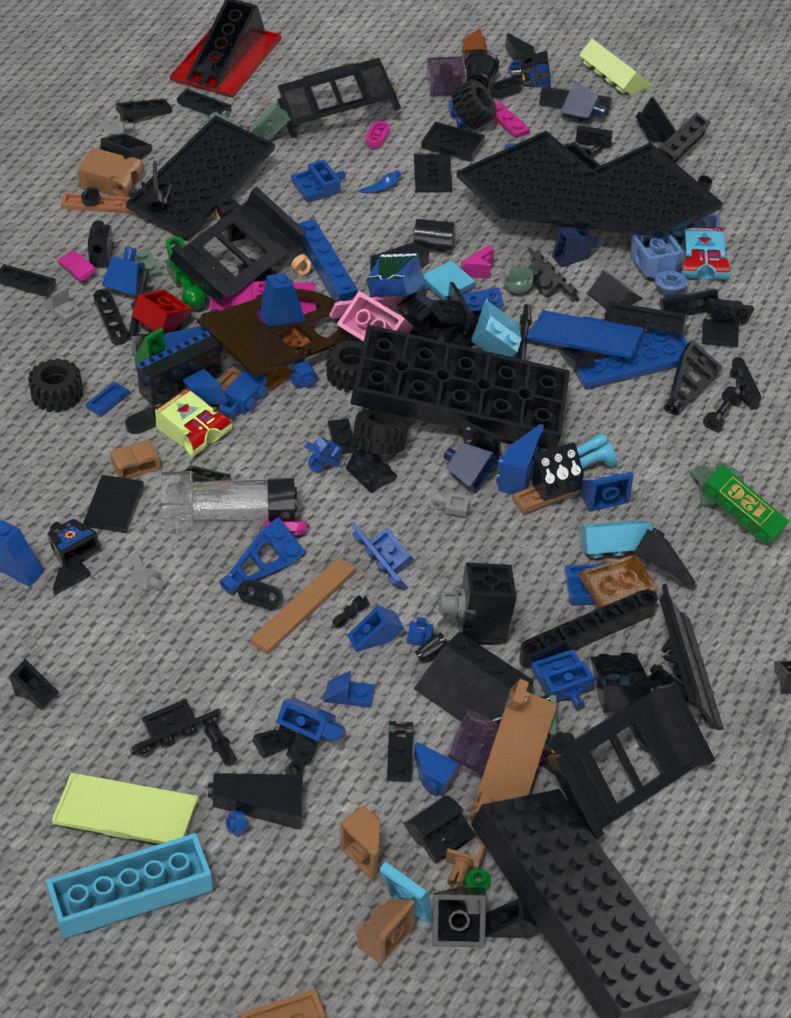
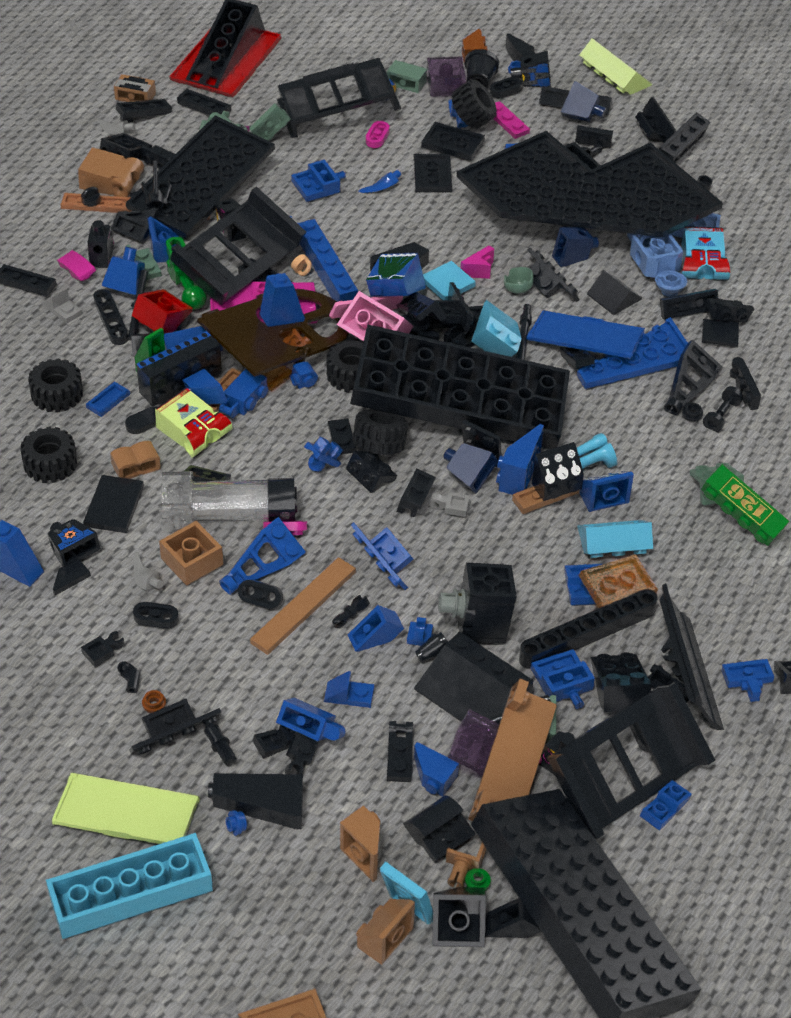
(29, 681): black slope -> none
(48, 454): none -> black tyre
(100, 650): none -> black plate
(130, 674): none -> black arm
(134, 89): none -> medium nougat brick
(134, 223): none -> black wing
(151, 696): none -> dark orange plate
(156, 153): none -> black bracket
(156, 615): none -> black plate
(158, 235): none -> blue slope
(191, 552): none -> medium nougat brick
(407, 76): none -> sand green brick
(416, 492): none -> black hinge
(434, 234): black brick -> none
(476, 299): blue bracket -> none
(645, 317): black fence -> none
(659, 552): black slope -> none
(666, 805): none -> blue slope
(692, 412): none -> black plate
(748, 676): none -> blue hinge

